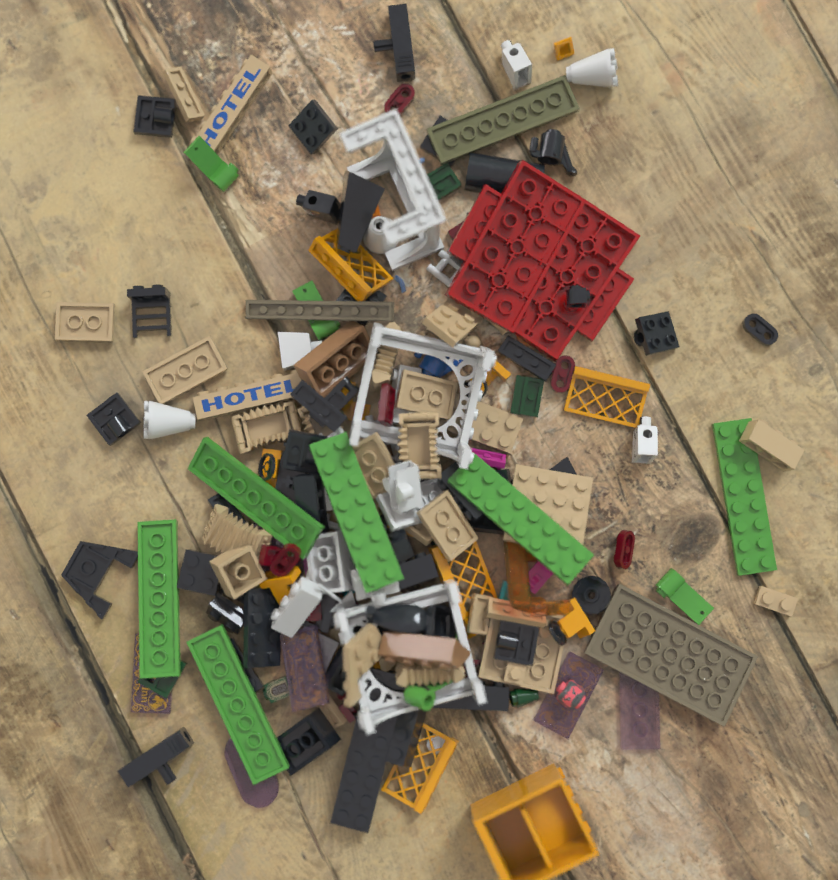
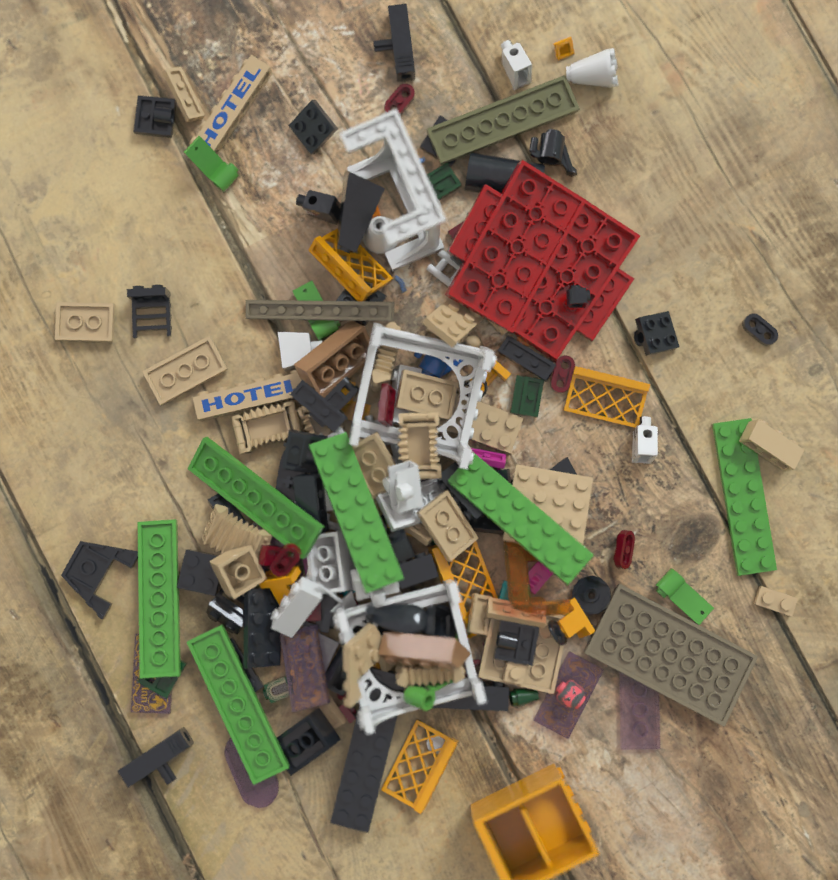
(113, 419): black plate -> none
(165, 420): white cone -> none
(269, 465): piece -> none
(405, 738): black brick -> none

